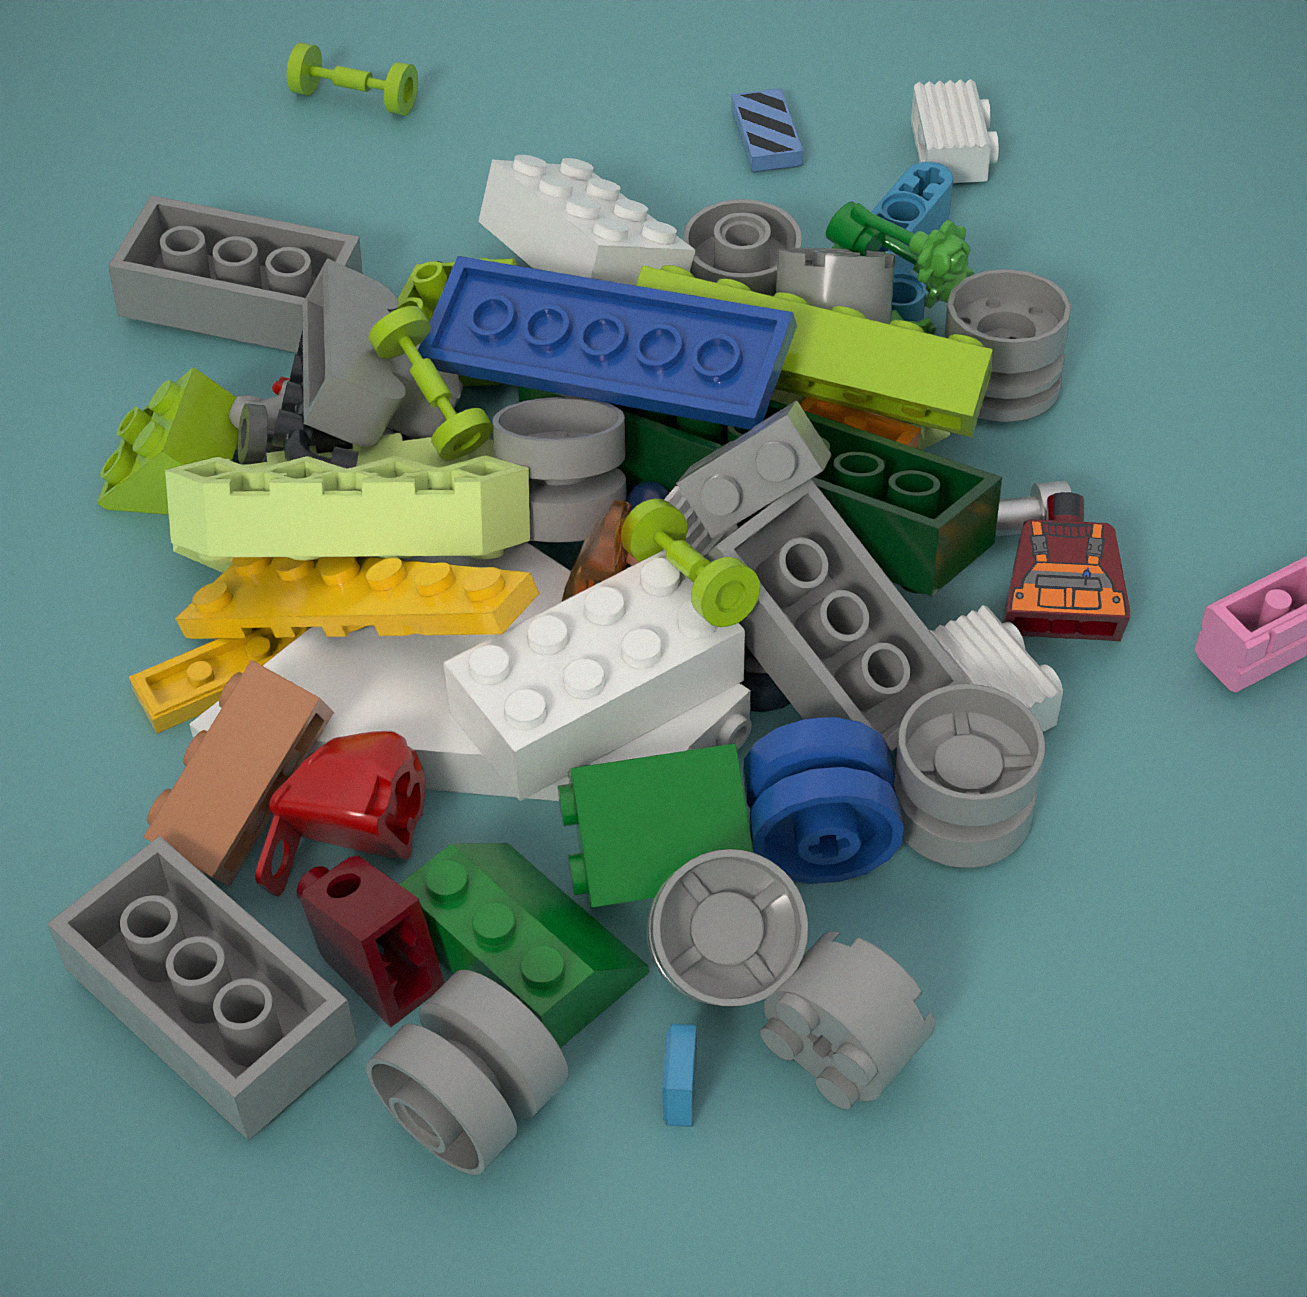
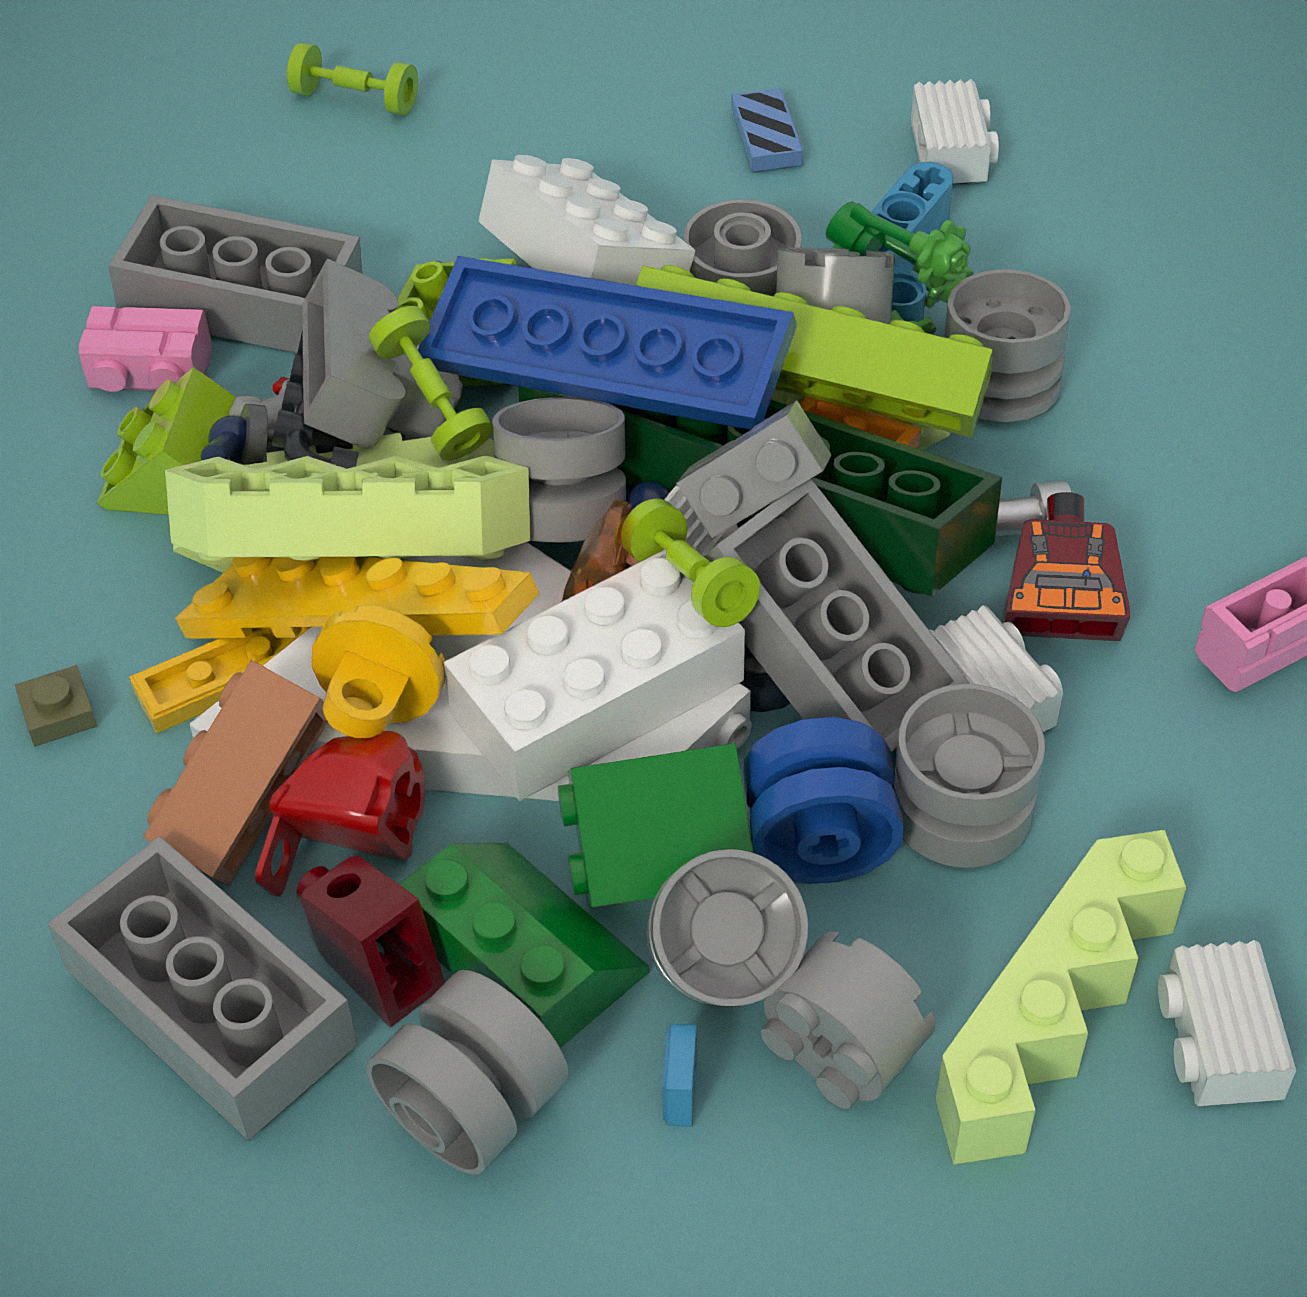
(55, 705): none -> olive plate
(142, 346): none -> bright pink brick
(226, 439): none -> dark blue bar
(375, 670): none -> yellow tile
(1032, 1015): none -> yellowish green brick
(1226, 1024): none -> white brick

